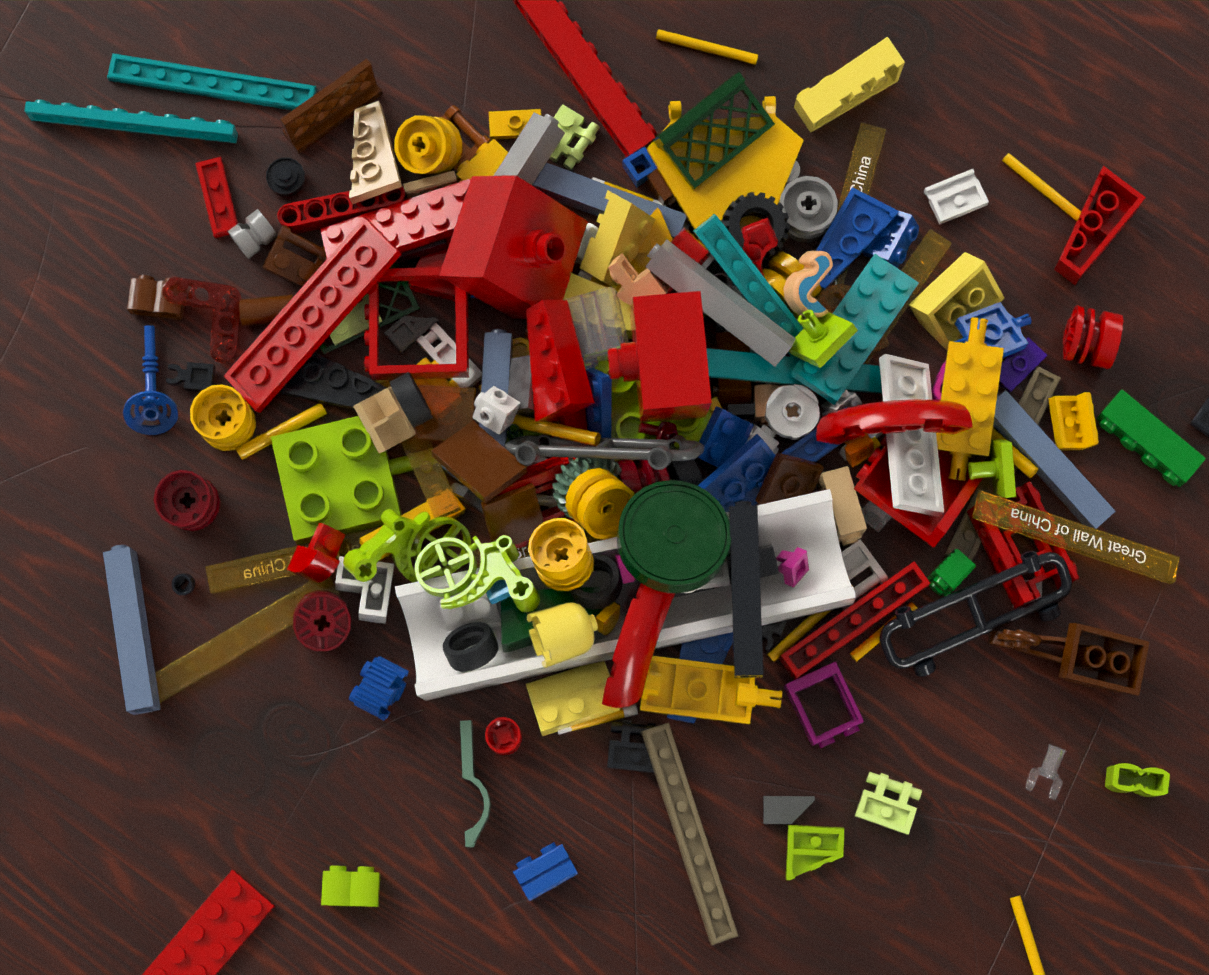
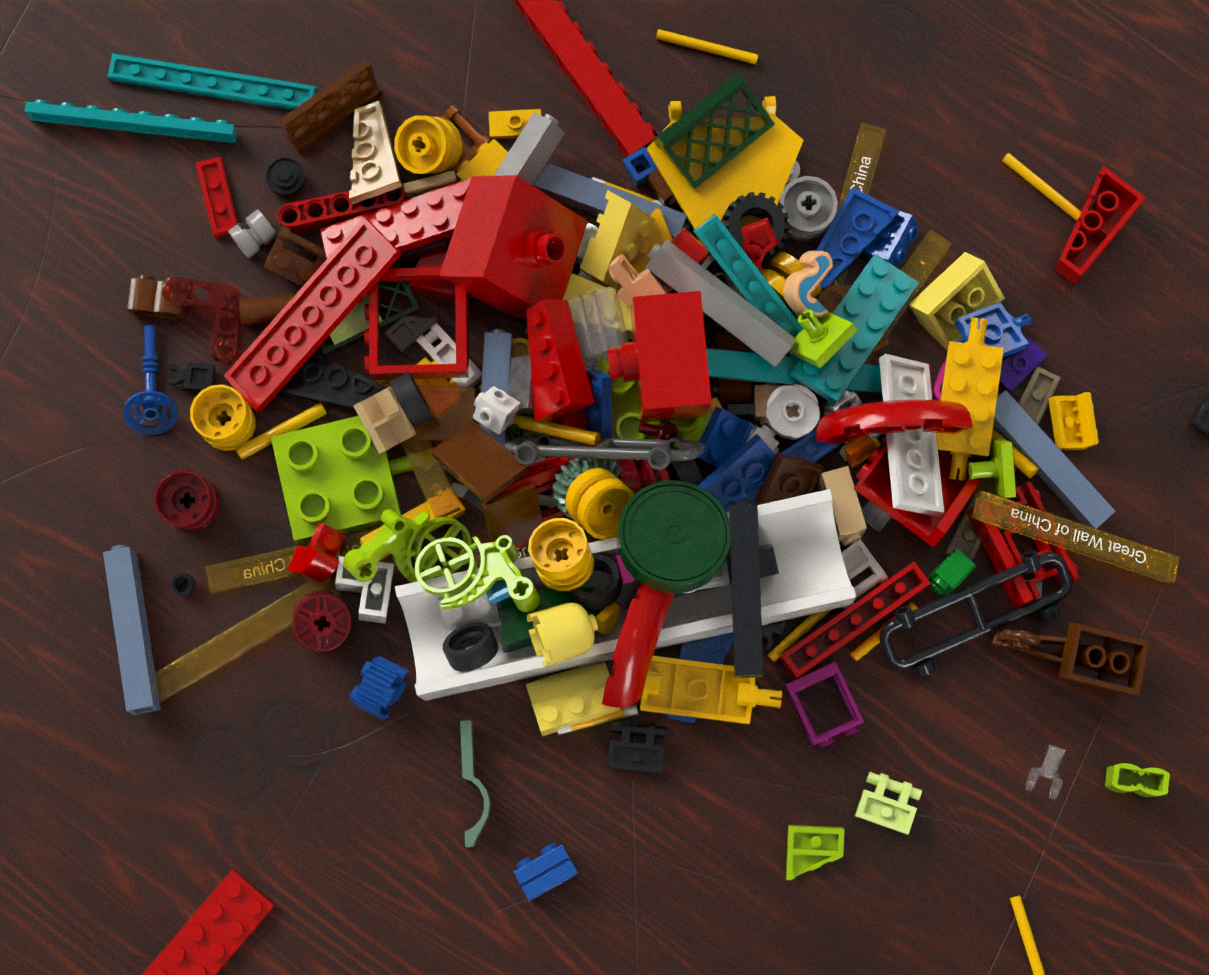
(350, 888): lime brick -> none
(503, 736): red wheel -> none
(571, 124): yellowish green plate -> none
(689, 834): dark tan tile -> none
(784, 808): dark grey tile -> none
(793, 565): dark pink tile -> none
(850, 85): light yellow wedge -> none
(956, 196): white plate -> none
(1087, 336): red wheel -> none
(1150, 438): green brick -> none

